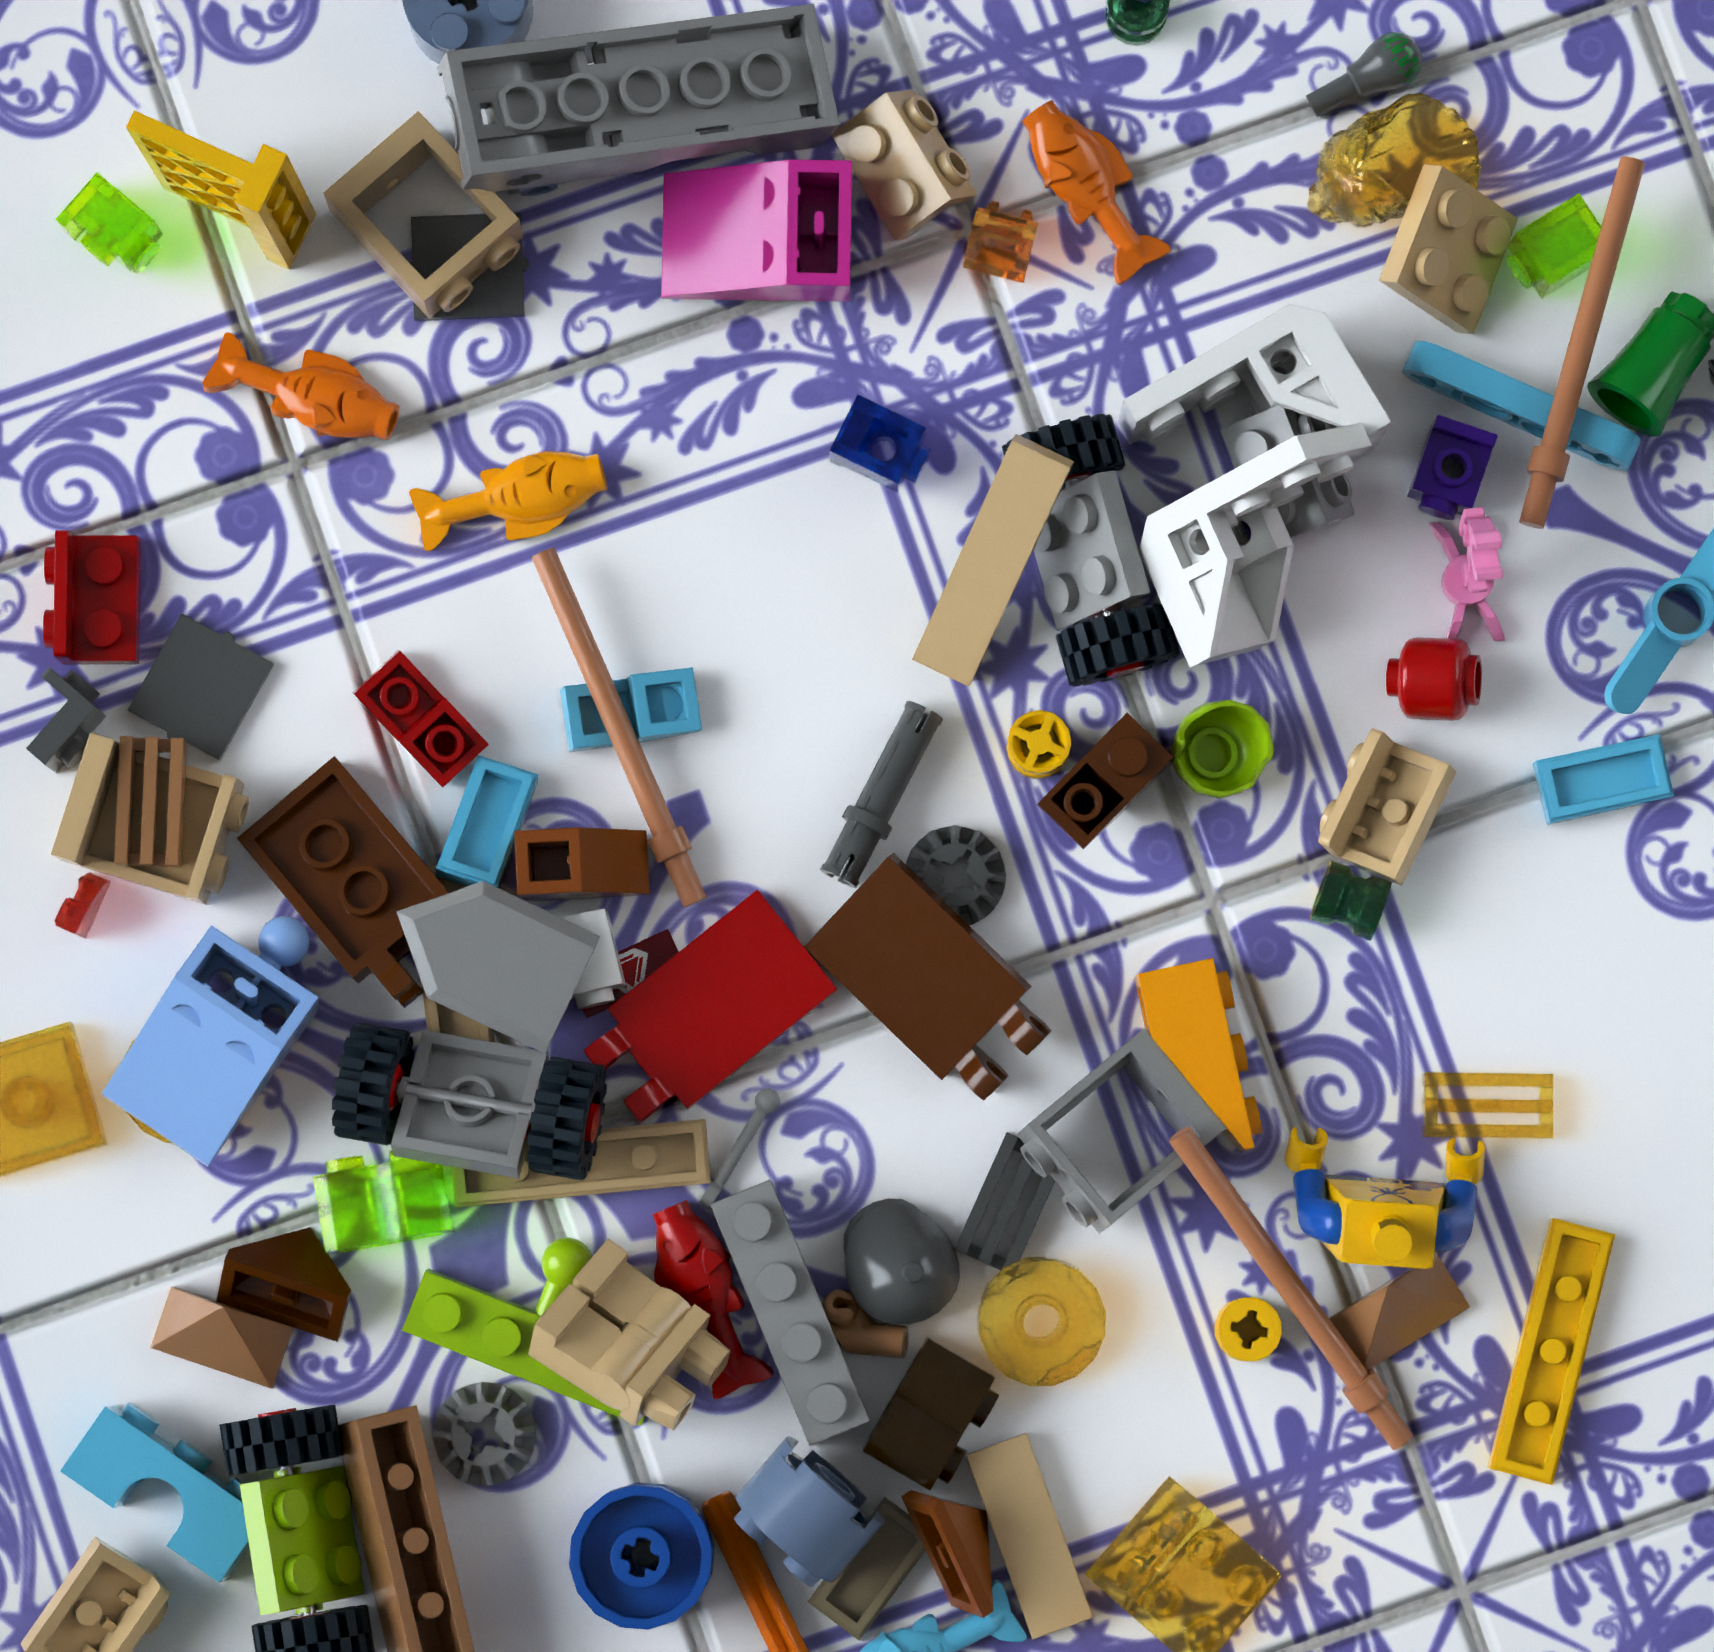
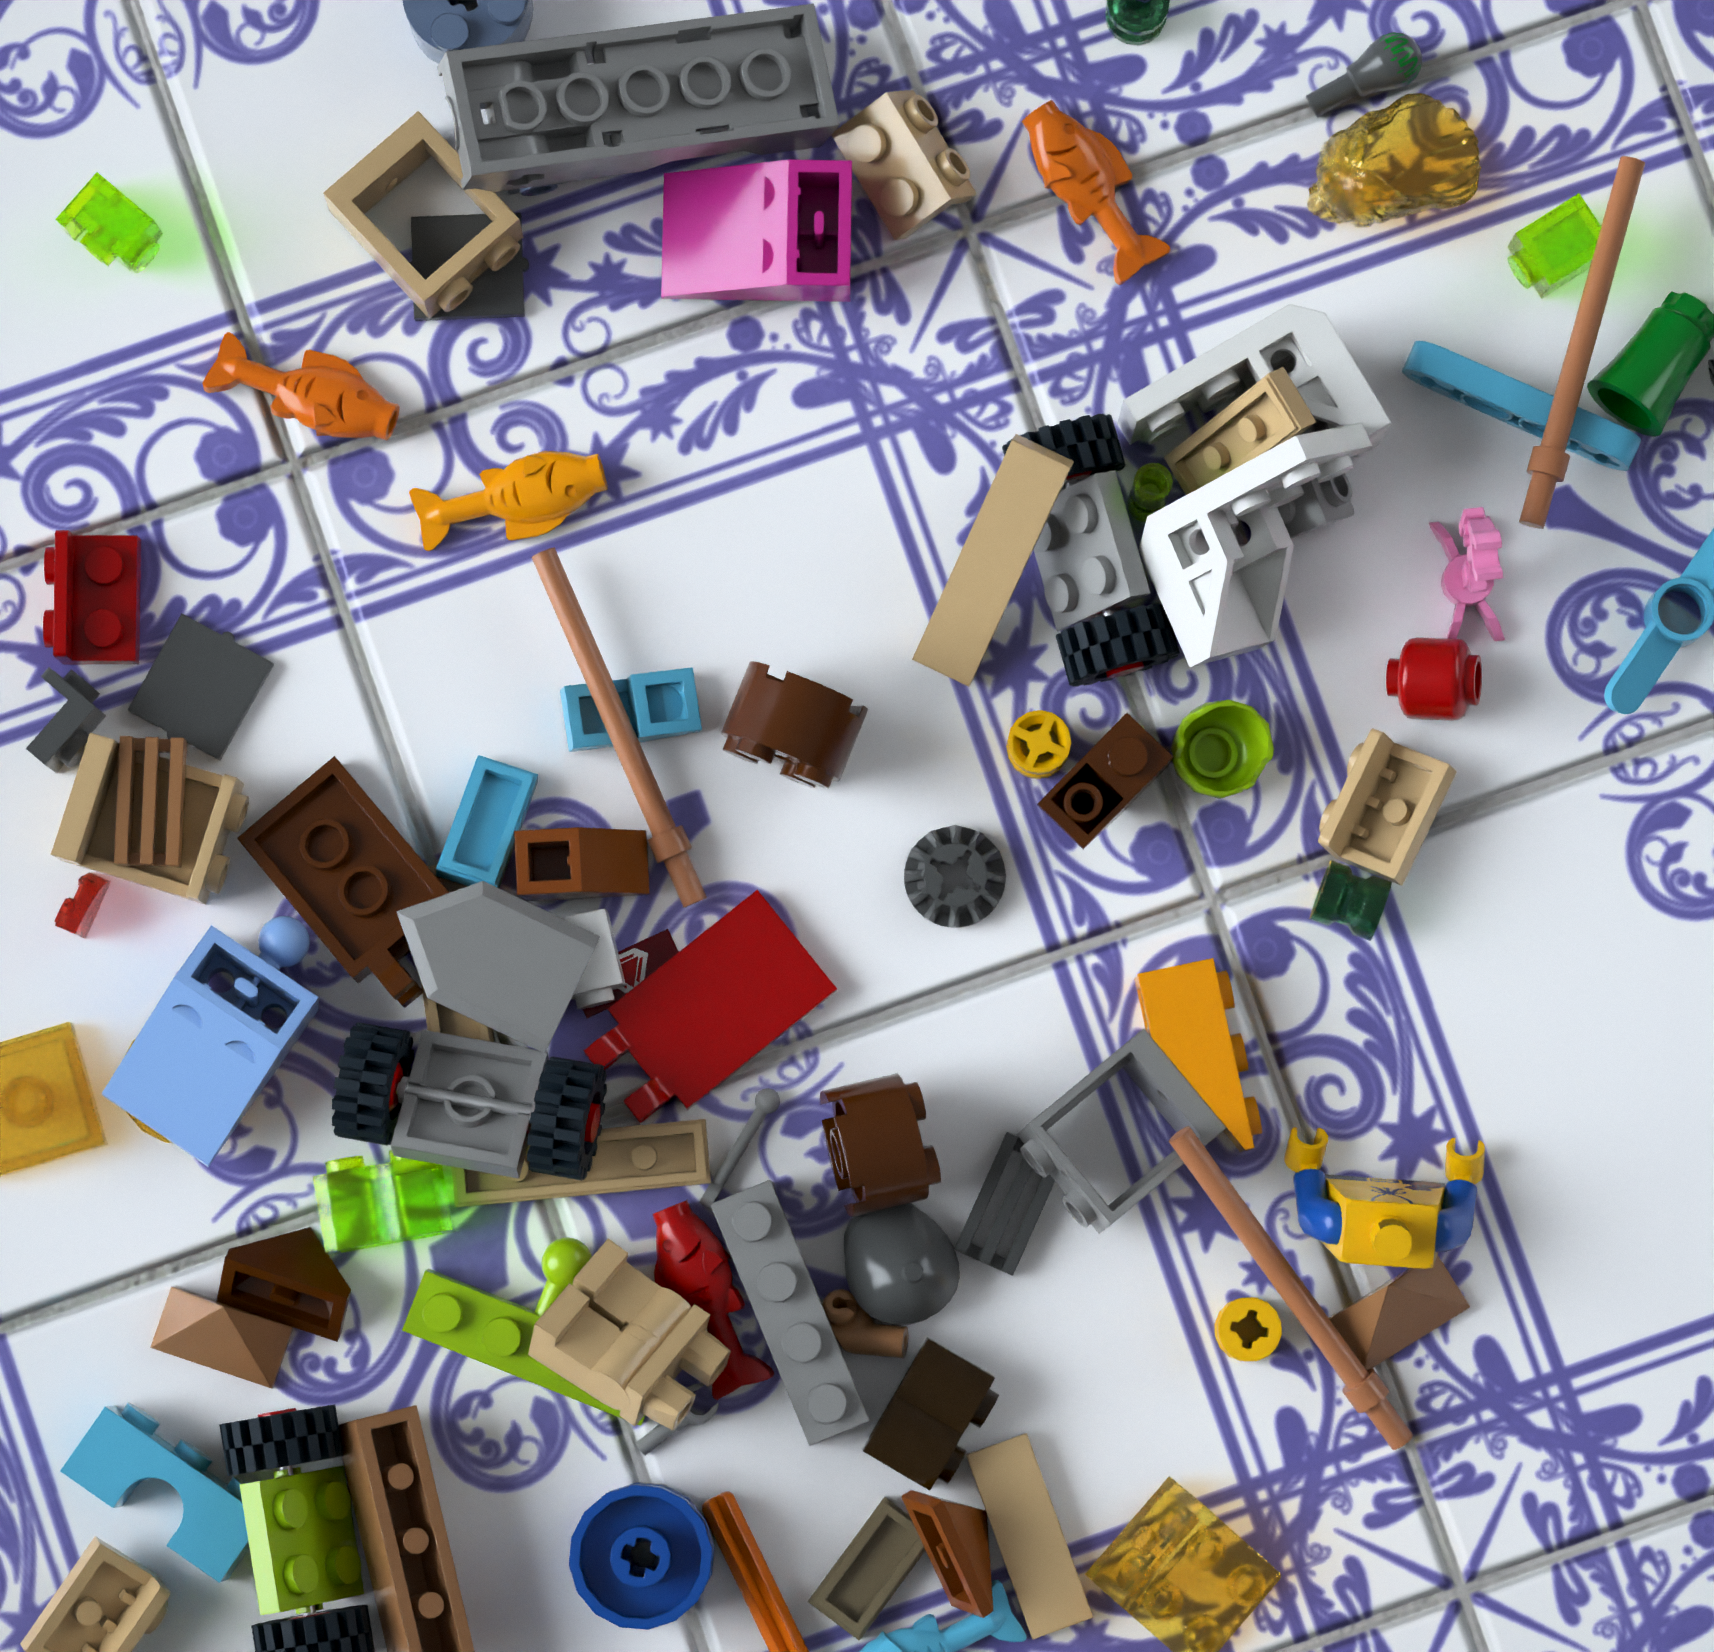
(256, 194): yellow fence -> none
(420, 718): red slope -> none
(513, 1423): light grey gear -> none
(661, 1433): none -> light grey hand
(793, 724): none -> reddish brown brick
(807, 1513): sand blue brick -> none
(873, 423): clear blue brick -> none
(878, 1143): none -> reddish brown brick
(880, 796): dark grey pin -> none
(927, 975): reddish brown tile -> none
(1000, 243): clear orange tile -> none
(1047, 1358): clear yellow tile -> none
(1151, 478): none -> clear neon green piece
(1242, 431): none -> tan tile
(1432, 1105): clear yellow tile -> none
(1448, 249): tan plate -> none
(1460, 442): dark purple brick -> none
(1551, 1351): yellow tile -> none
(1603, 779): medium azure tile -> none

